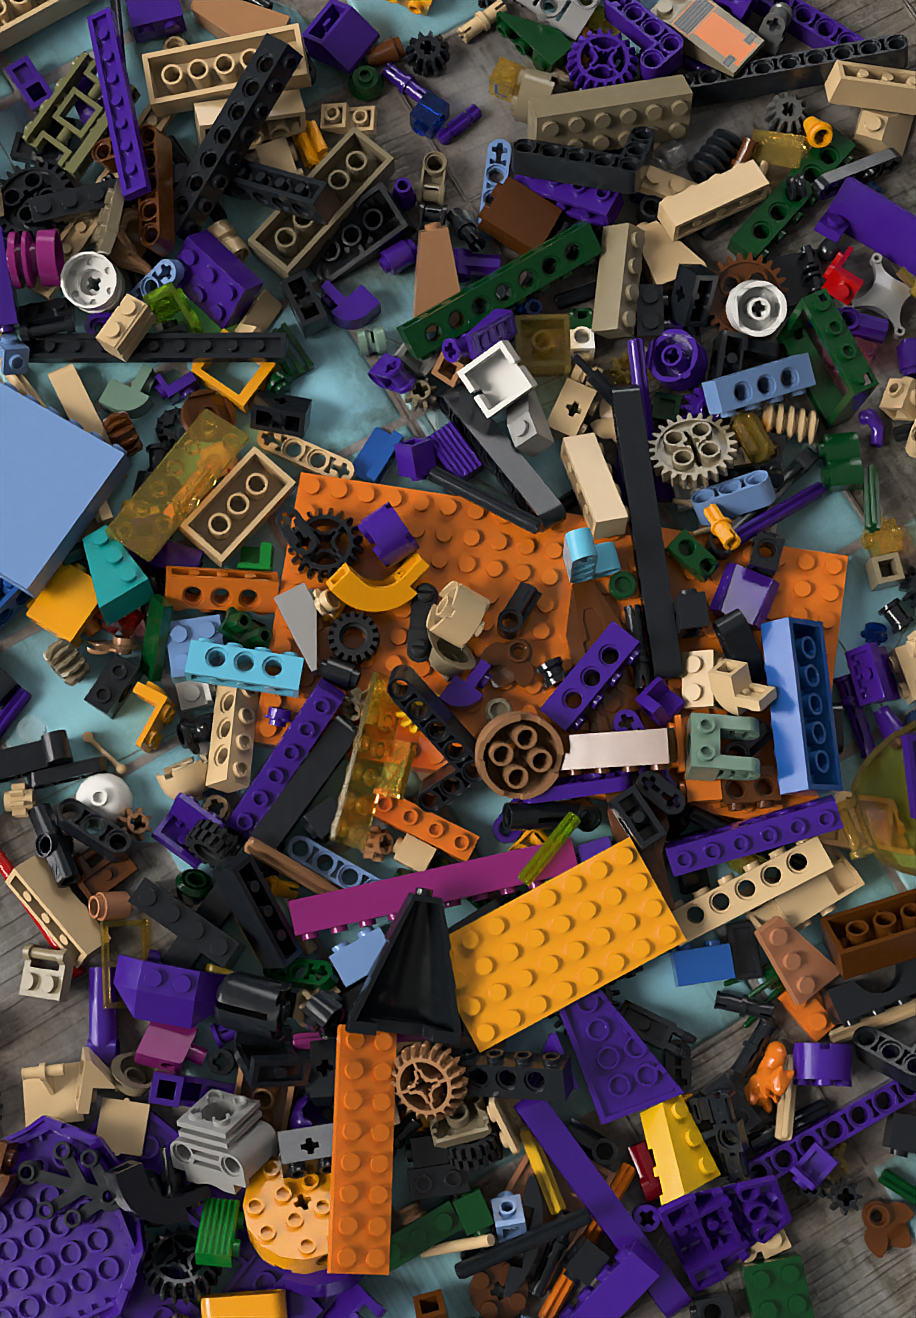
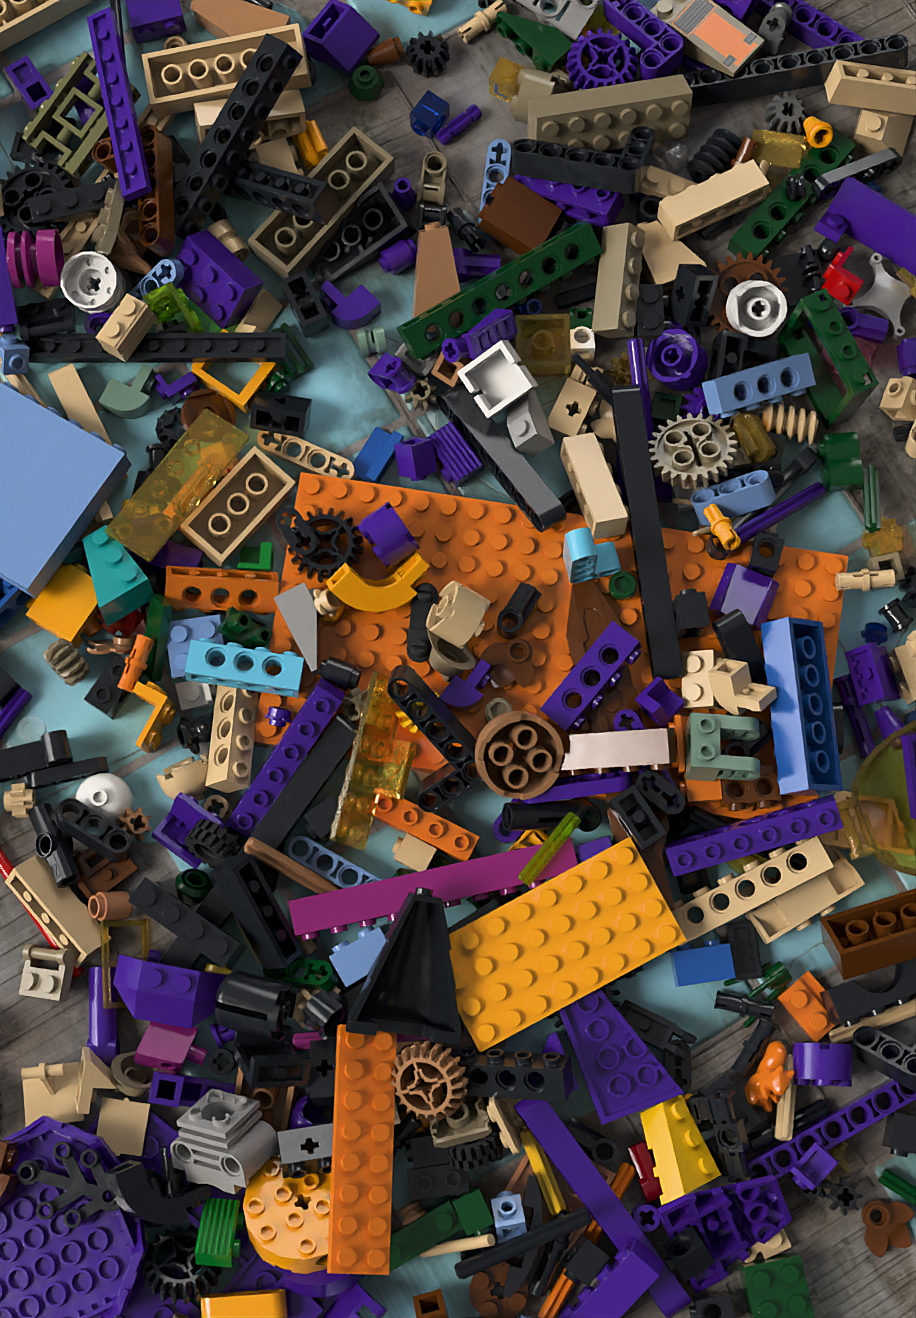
(88, 737): tan hinge -> none
(122, 432): reddish brown gear -> none
(136, 663): none -> orange pin
(282, 888): light orange pin -> none
(341, 118): tan slope -> none
(348, 622): black tyre -> none
(378, 844): medium nougat gear -> none
(405, 83): dark purple pin -> none
(485, 500): black axle -> none
(552, 672): black wheel -> none
(636, 629): black pin -> none
(687, 1254): none -> black brick
(692, 556): dark green leg -> none
(795, 959): nougat wing -> none
(865, 579): none -> tan pin
(876, 424): dark purple arm -> none

